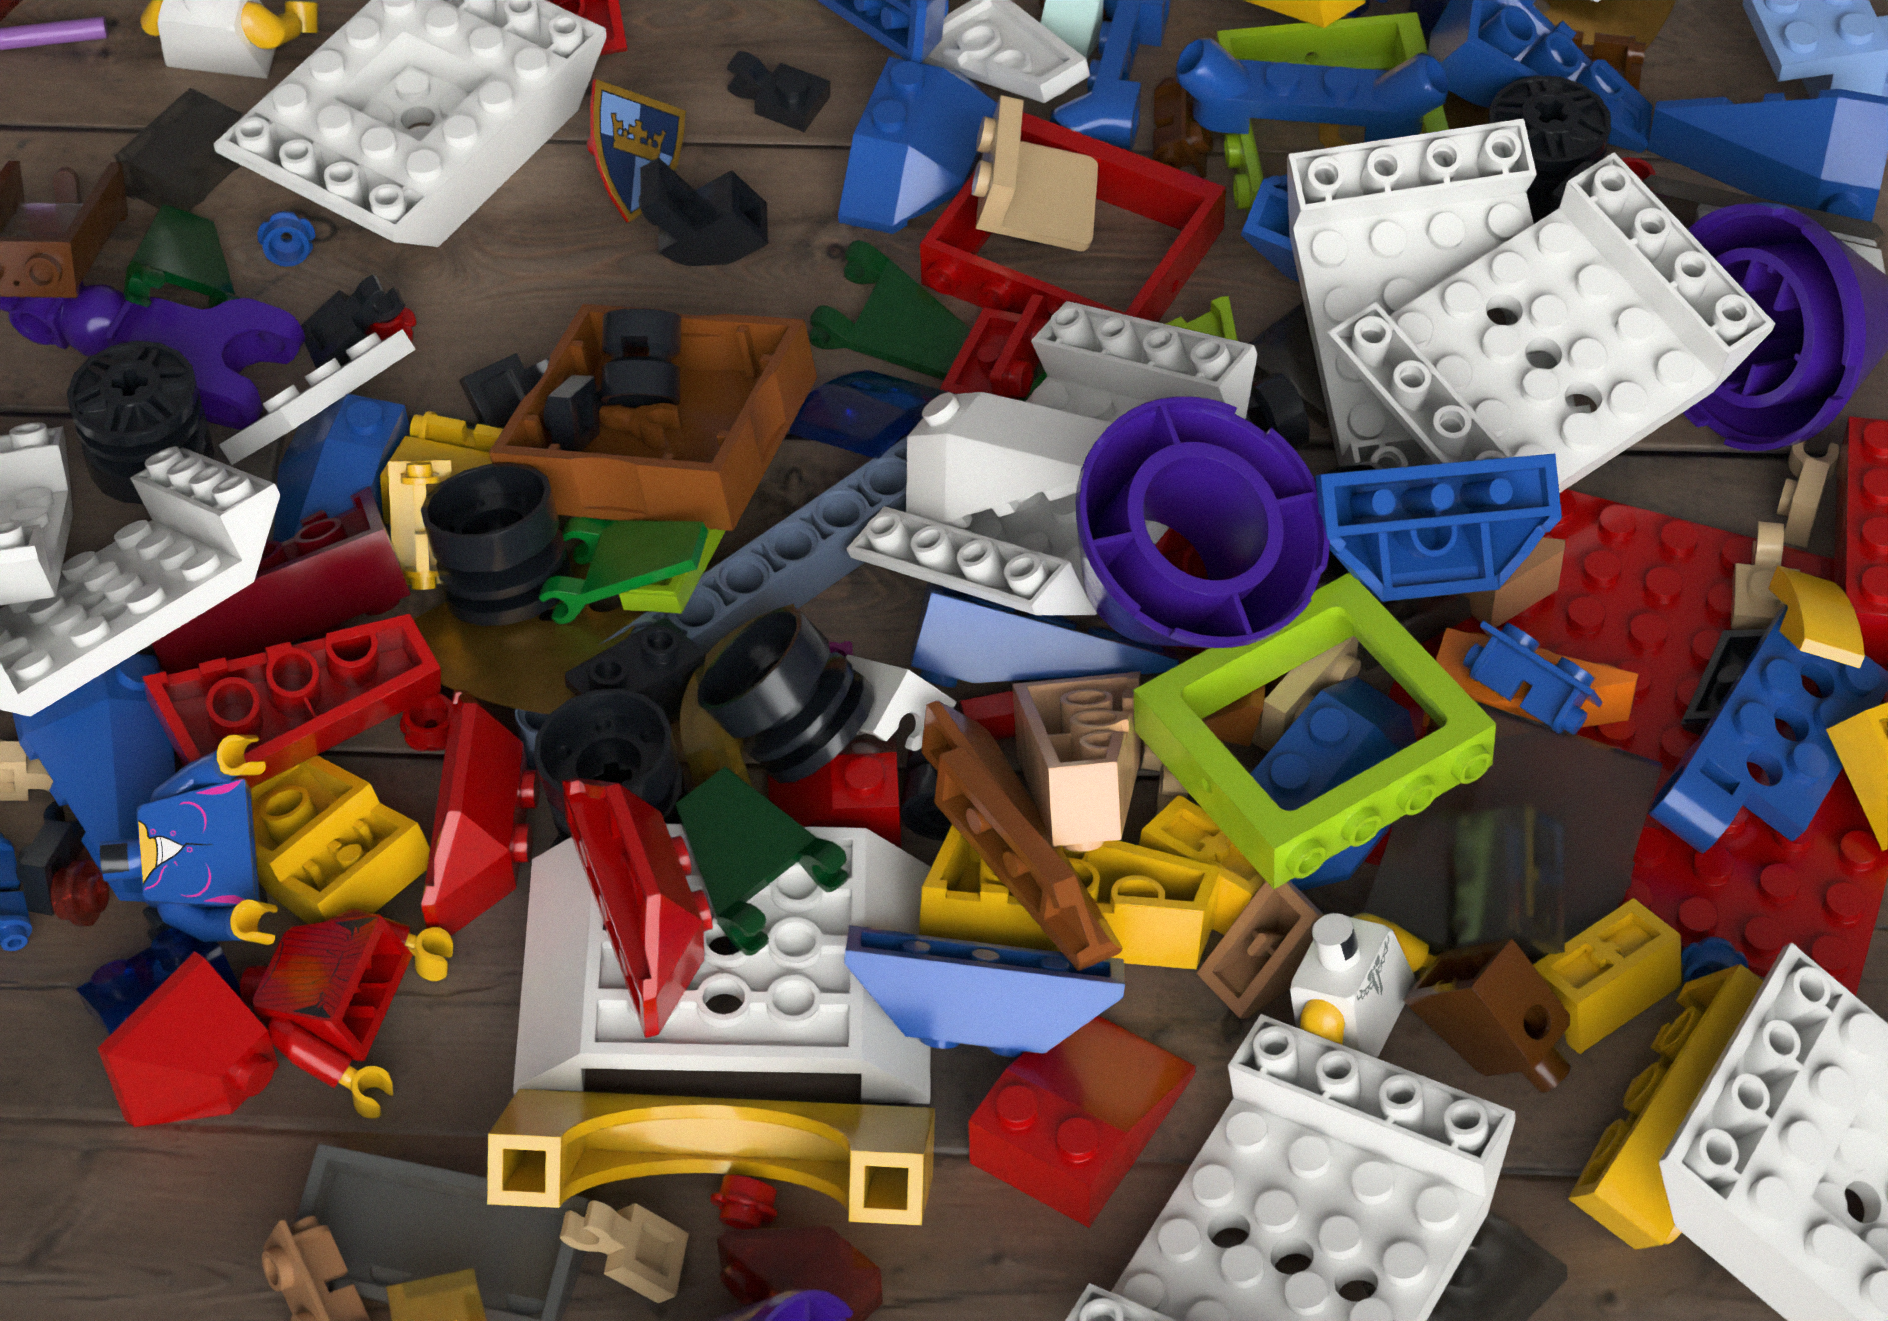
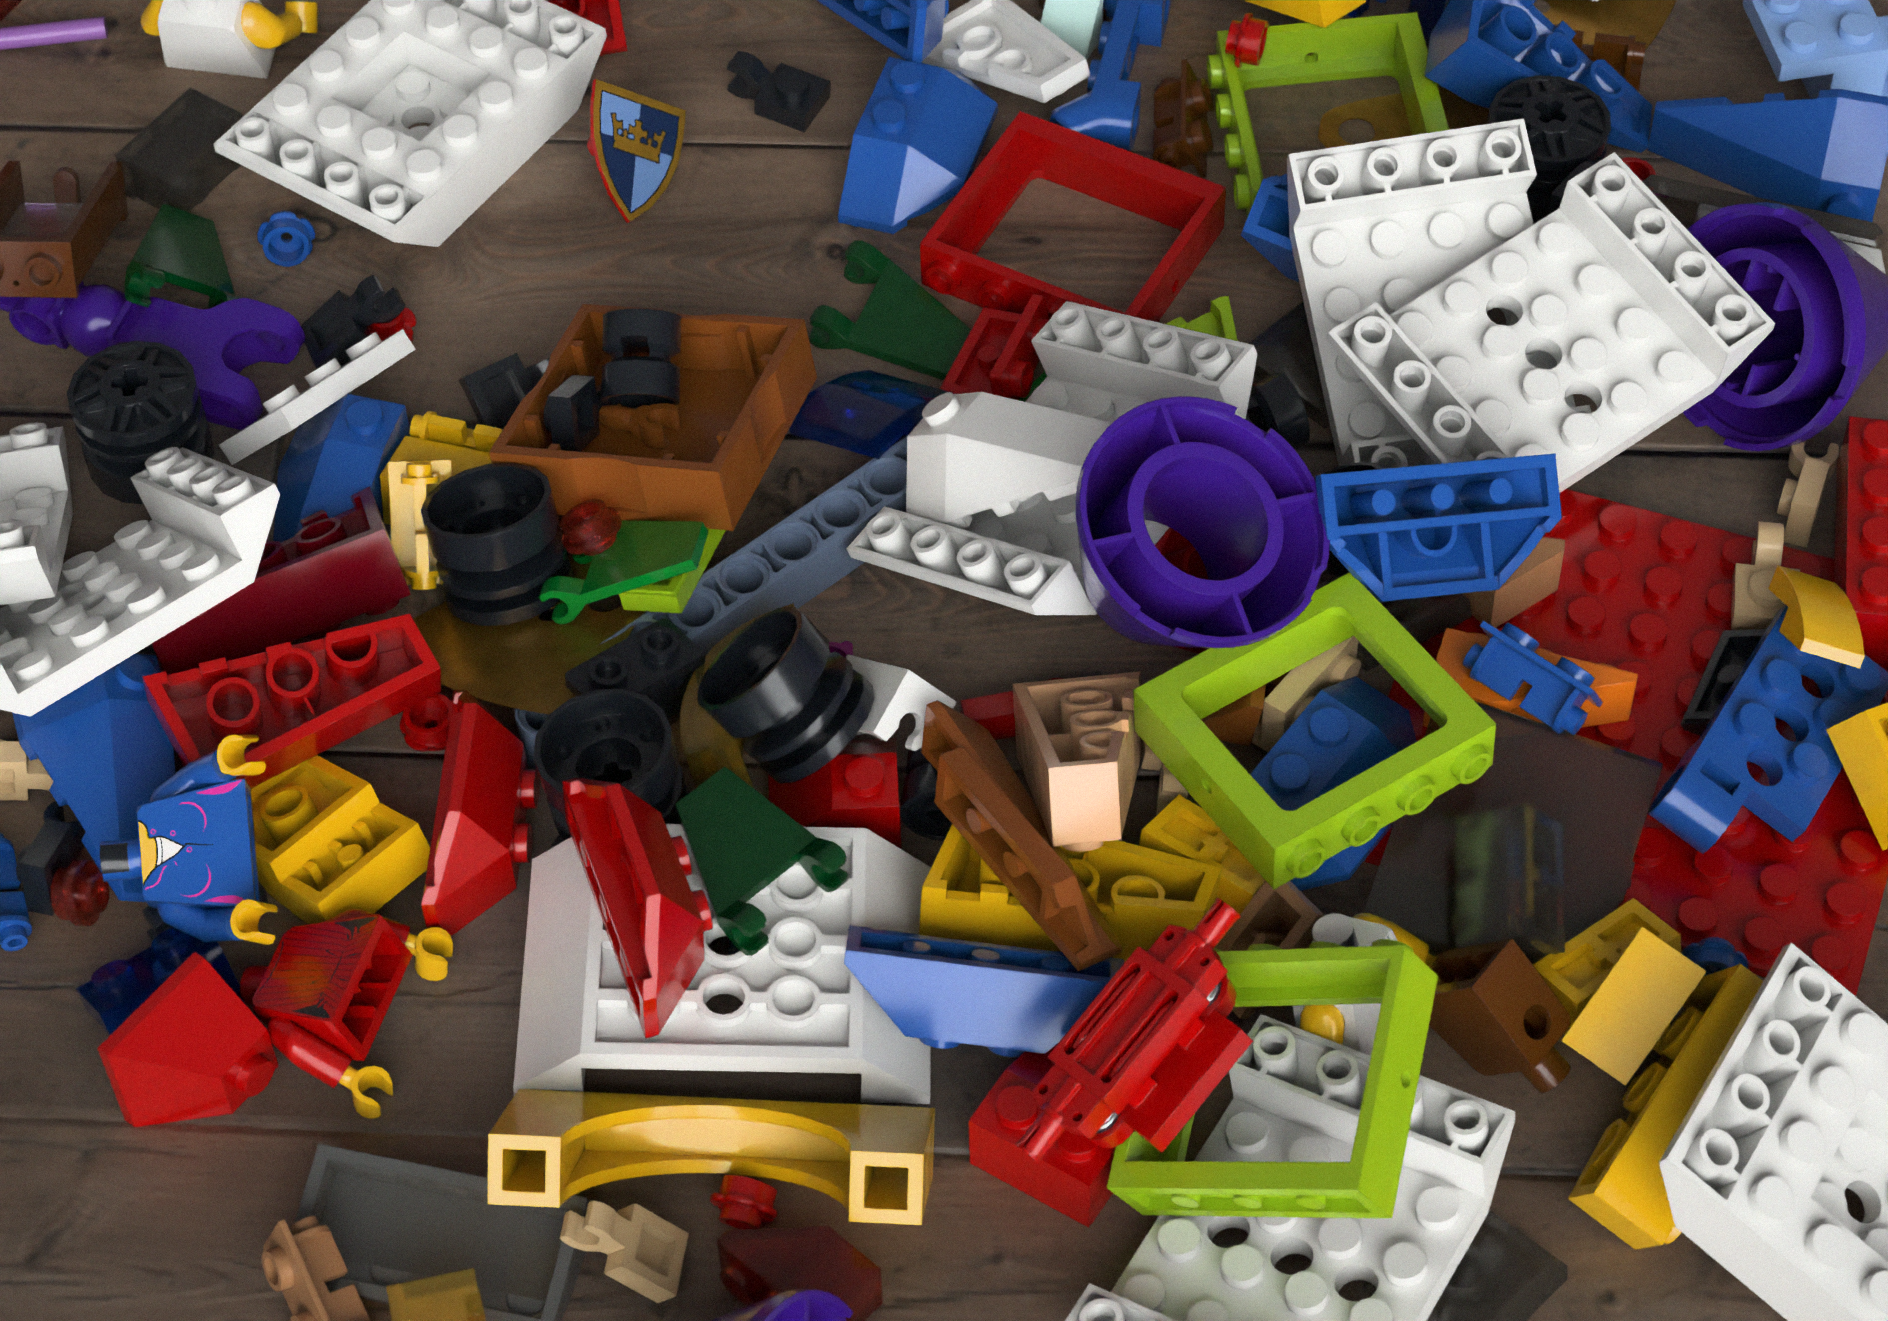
(590, 527): none -> clear red plate
(705, 224): black brick -> none
(990, 643): wedge -> none
(1032, 187): tan bracket -> none
(1145, 1045): none -> red piece
(1235, 90): blue plate -> none
(1247, 40): none -> red plate
(1360, 1188): none -> lime piece
(1633, 1005): none -> yellow hinge

